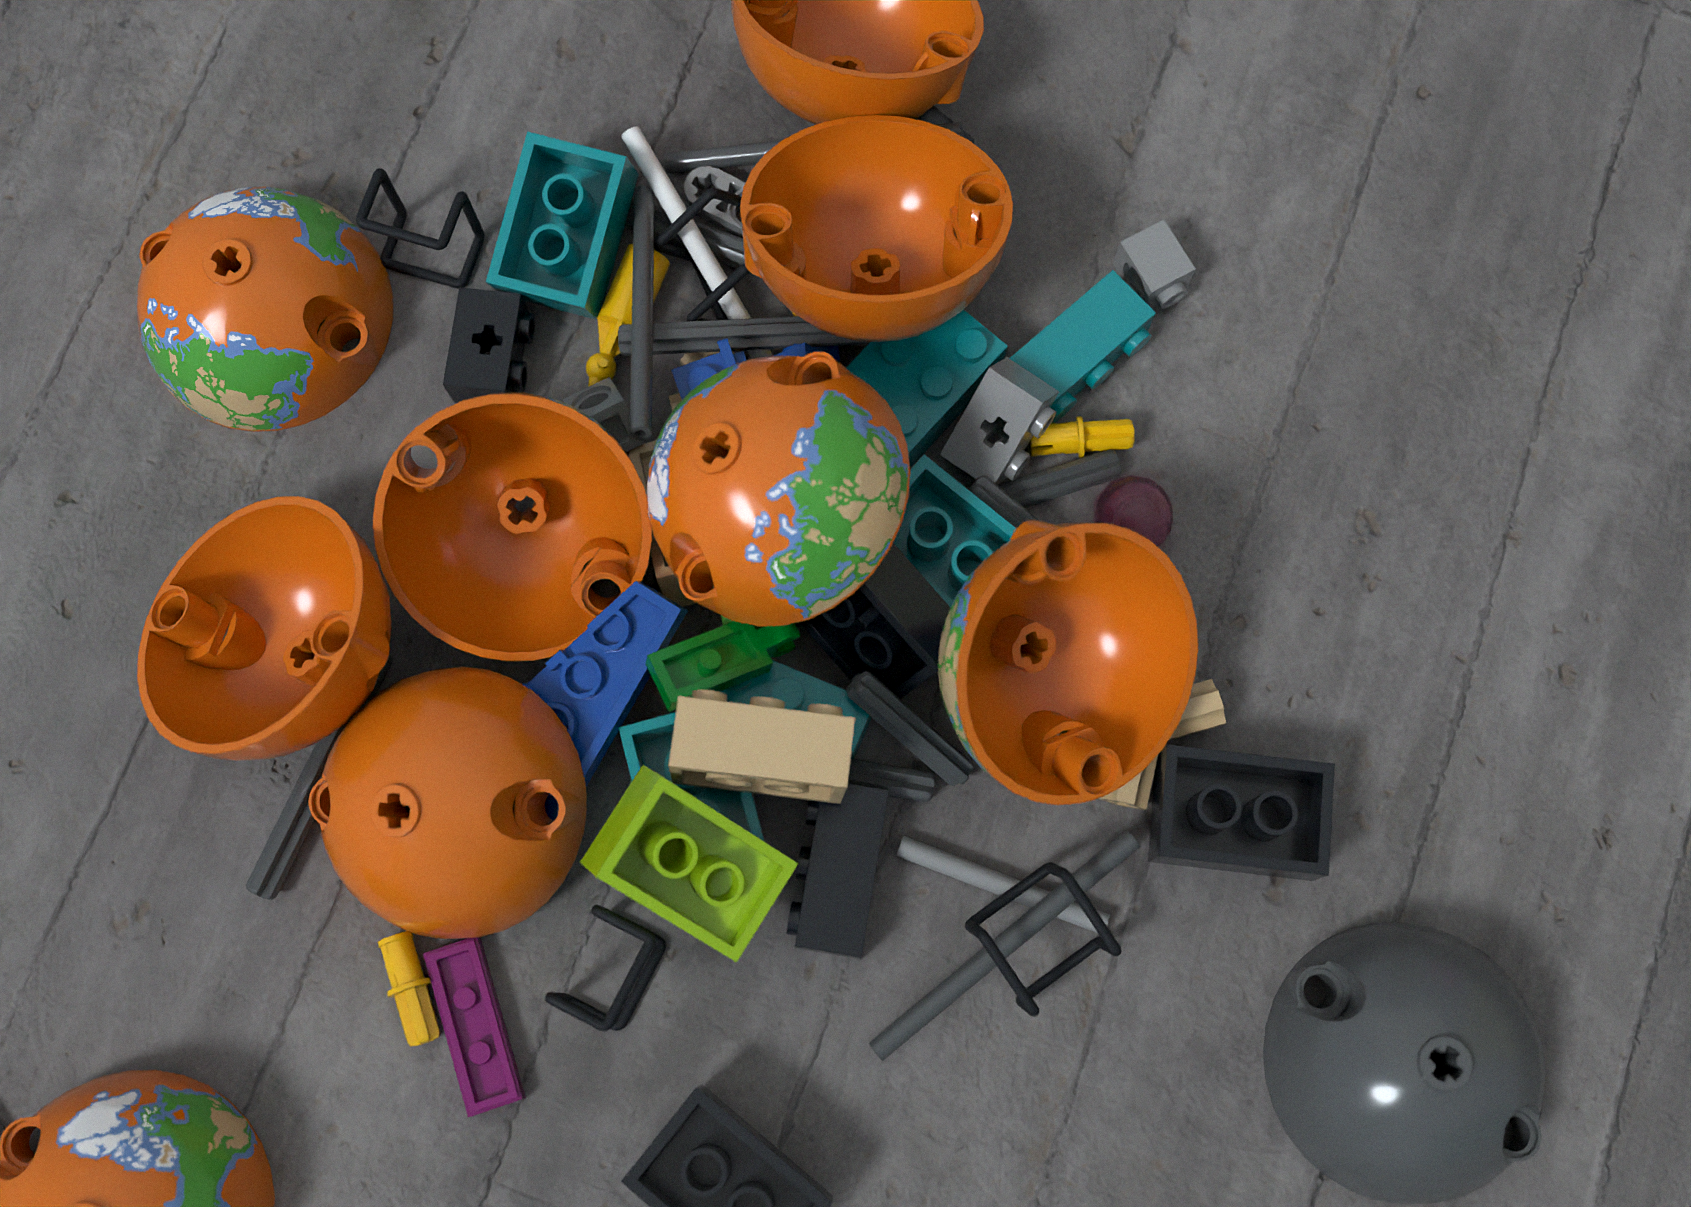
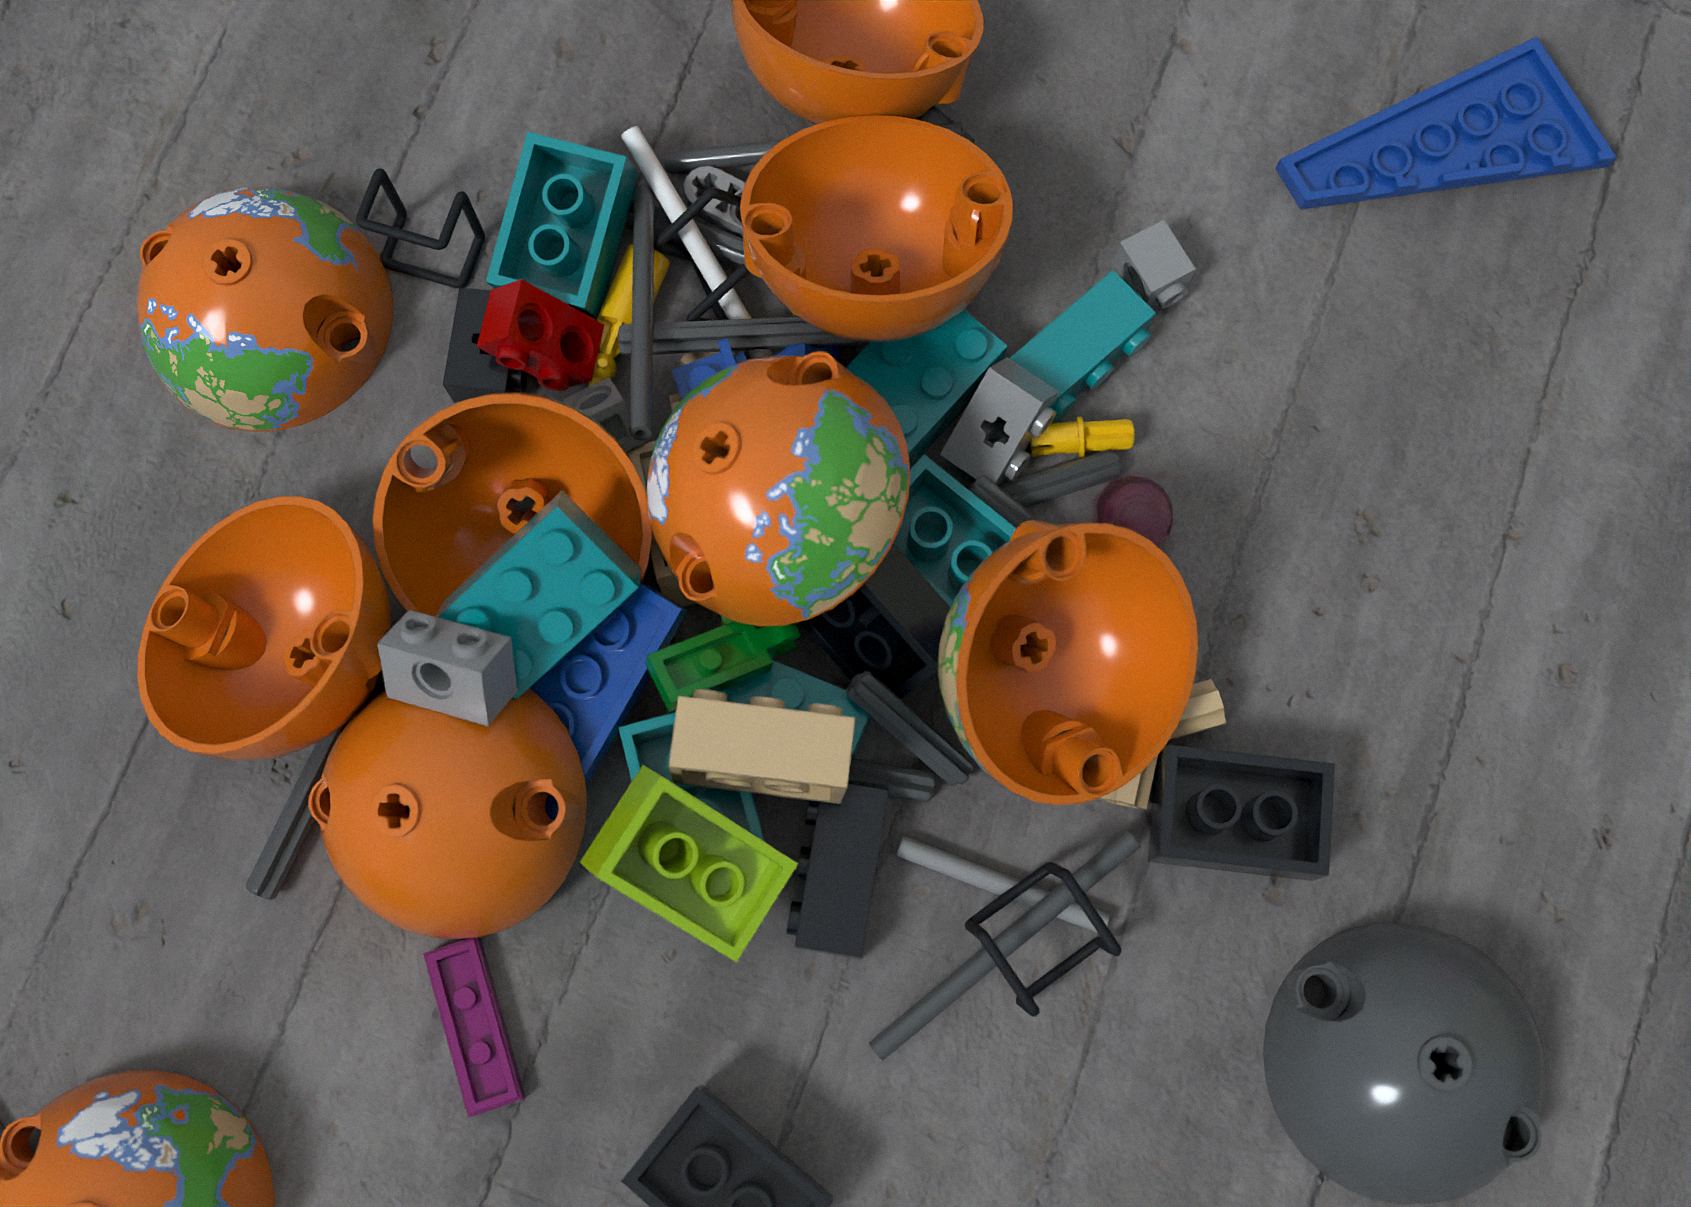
(409, 989): yellow axle -> none
(448, 667): none -> light grey brick
(540, 335): none -> red brick
(546, 588): none -> teal brick
(632, 987): black piece -> none
(1476, 128): none -> blue wing

